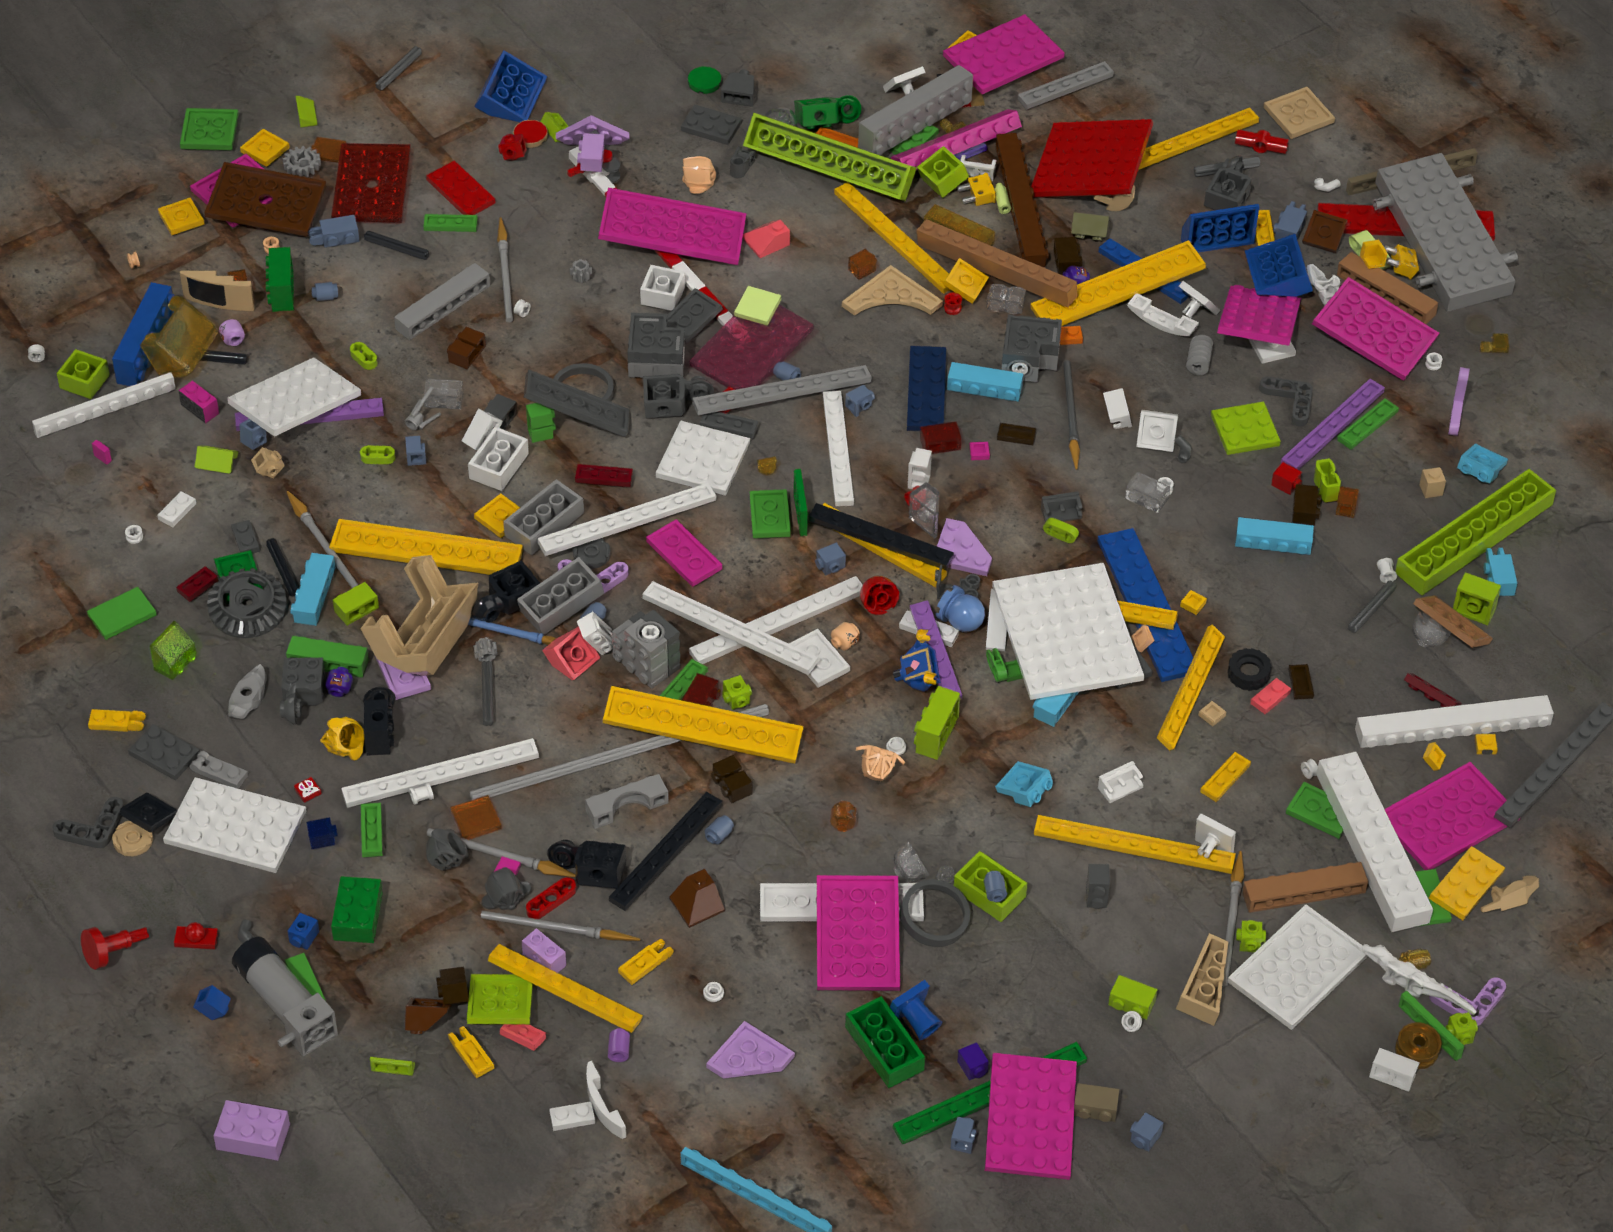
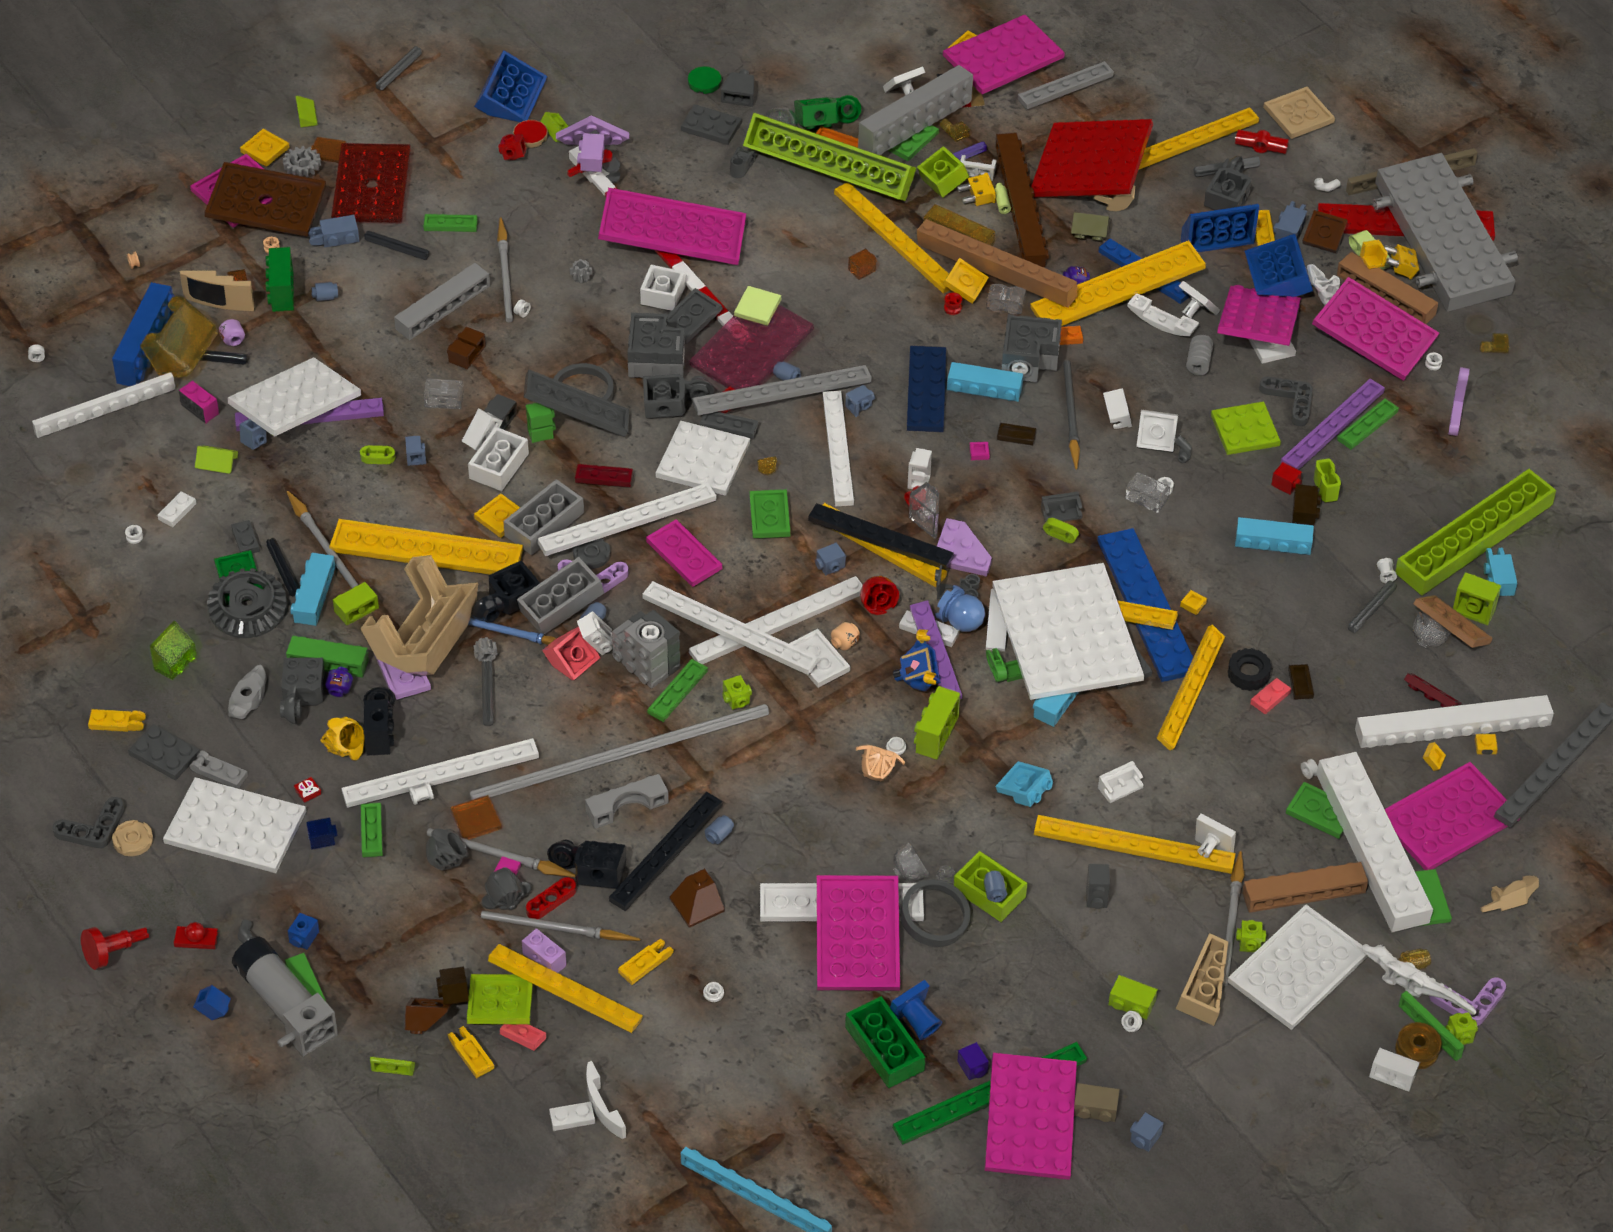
(83, 374): lime brick -> none
(101, 452): dark pink tile -> none
(121, 613): bright green tile -> none
(148, 812): black plate -> none
(180, 216): yellow plate -> none
(197, 584): dark red plate -> none
(209, 129): bright green plate -> none
(251, 1130): lavender brick -> none
(267, 462): tan brick -> none
(357, 909): green brick -> none
(360, 358): lime beam -> none
(415, 419): light grey plant -> none
(460, 189): red plate -> none
(618, 1045): medium lavender brick -> none
(698, 174): light nougat piece -> none
(702, 690): clear red brick -> none
(703, 724): yellow plate -> none
(732, 783): dark brown piece -> none
(749, 1053): lavender plate -> none
(768, 238): coral slope -> none
(800, 502): green tile -> none
(843, 816): clear orange head -> none
(891, 288): tan plate -> none
(941, 437): clear red brick -> none
(963, 138): dark pink brick -> none
(963, 1135): sand blue brick -> none
(1066, 253): dark brown brick -> none
(1142, 638): light nougat tile -> none
(1212, 713): tan tile -> none
(1225, 776): yellow tile -> none
(1347, 502): clear orange brick -> none
(1432, 482): tan brick -> none
(1467, 883): yellow plate -> none
(1481, 463): medium azure plate -> none

